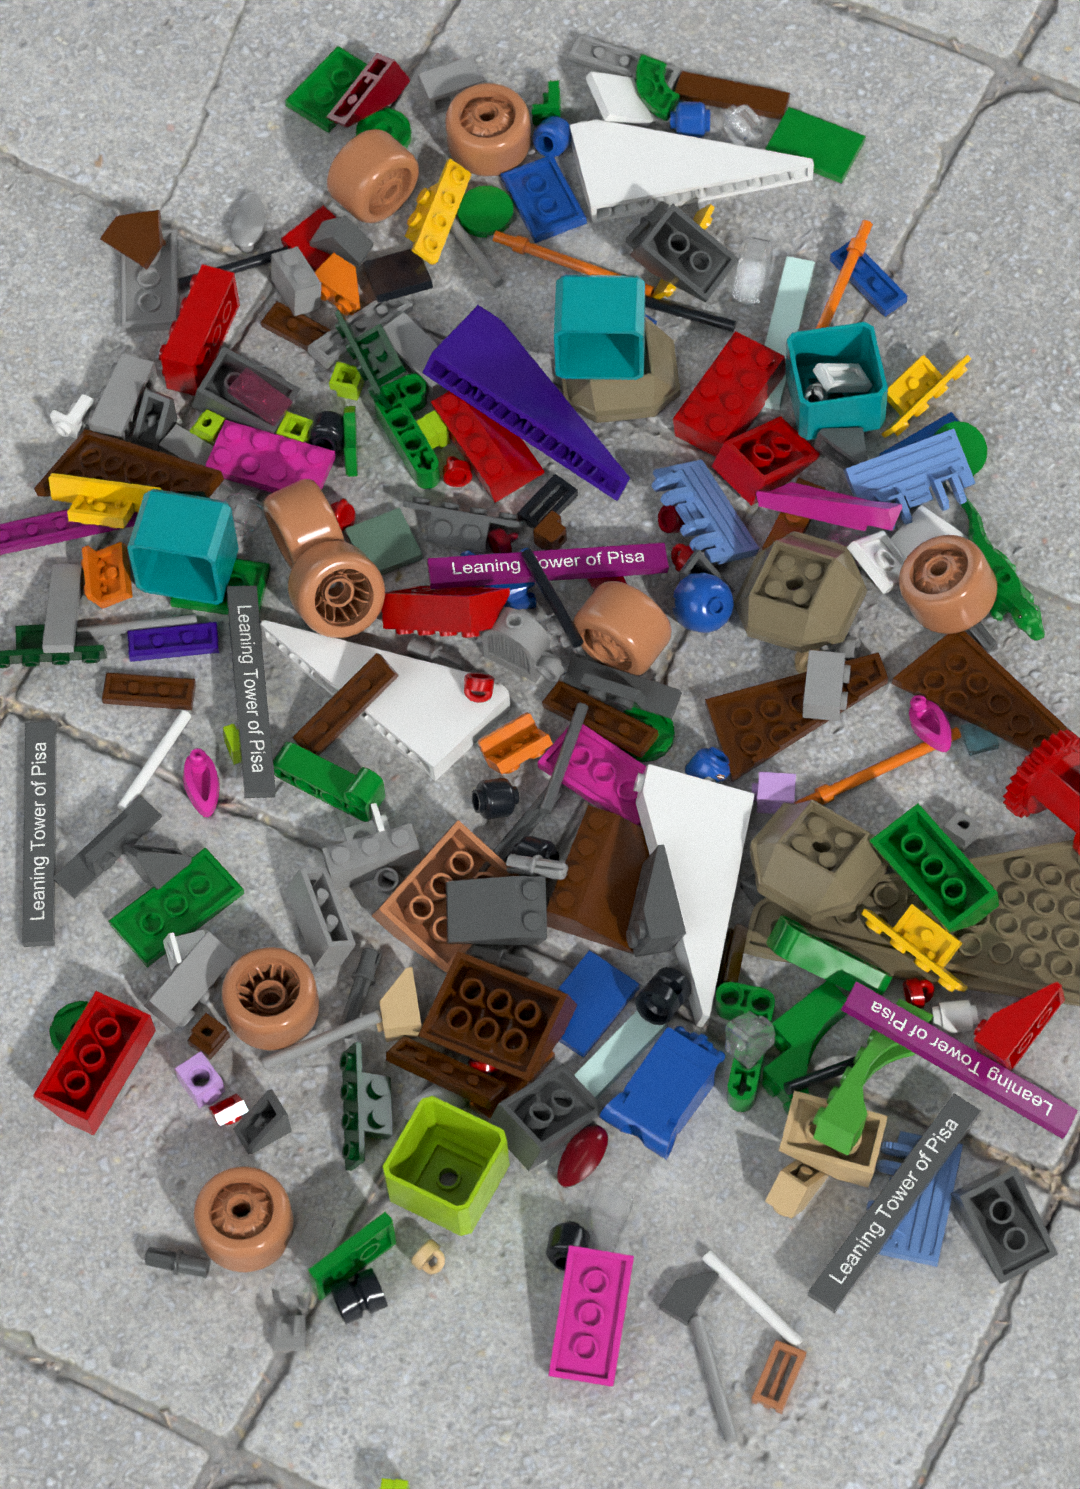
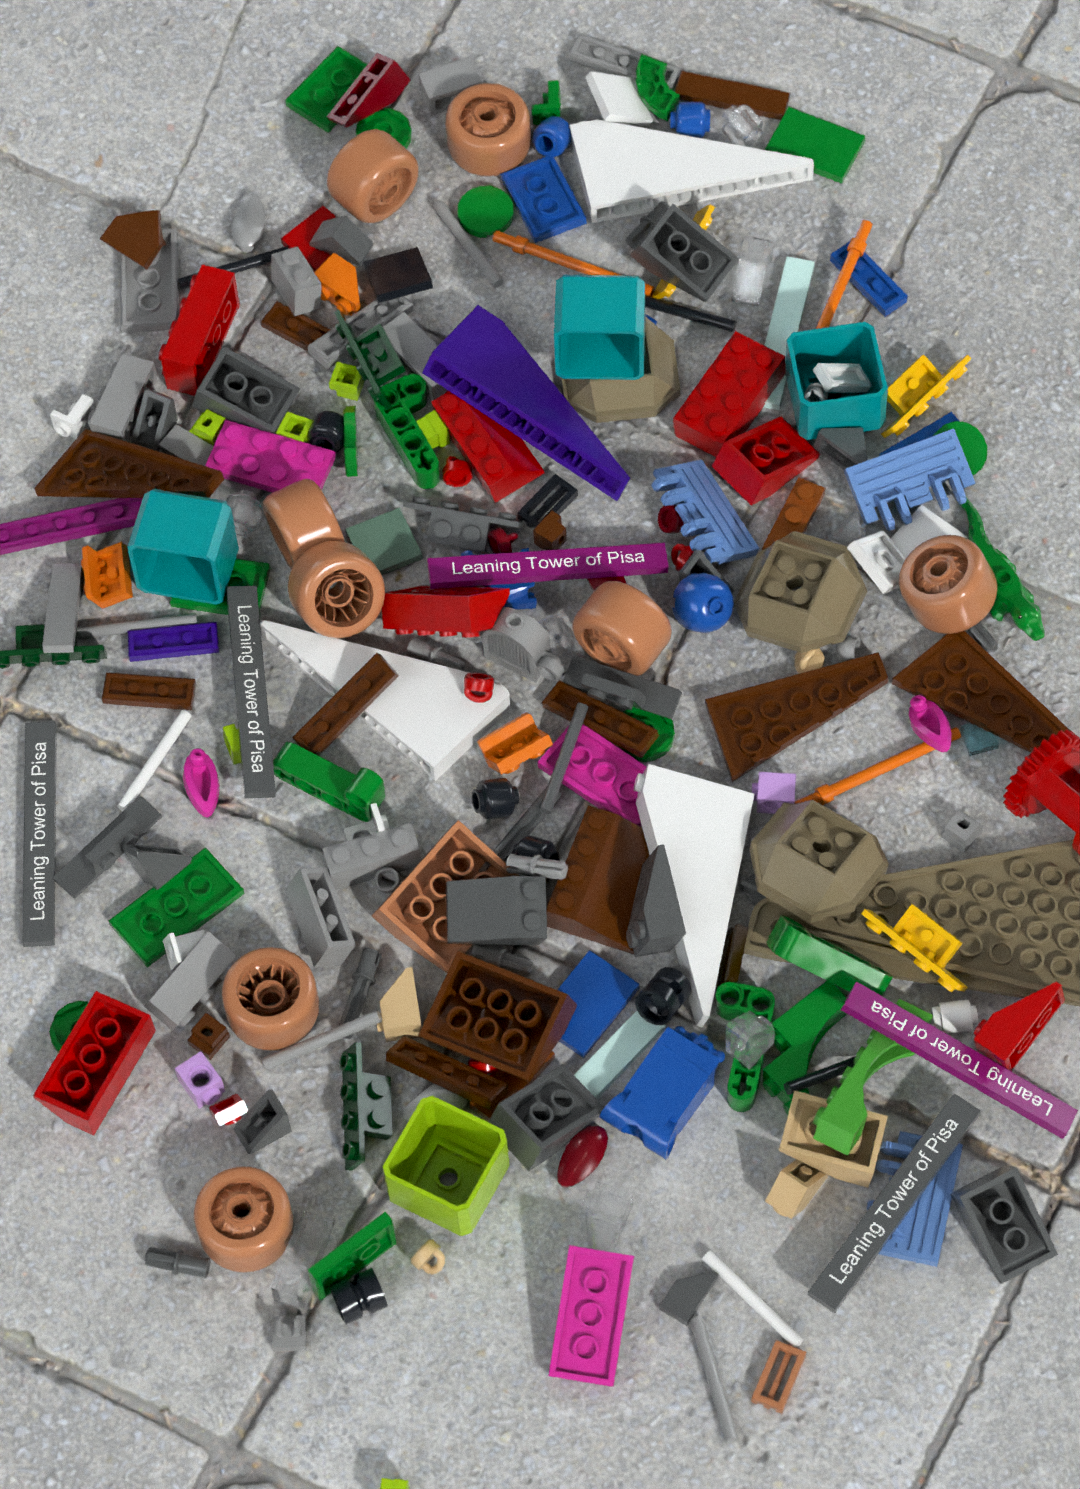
(98, 500): yellow bracket -> none
(260, 396): clear pink plate -> none
(344, 513): red tile -> none
(436, 212): yellow bracket -> none
(552, 598): black bar -> none
(559, 1240): black head -> none
(709, 765): blue head -> none
(824, 685): light grey brick -> none
(830, 506): dark pink wedge -> none
(914, 993): red tile -> none
(936, 870): green slope -> none

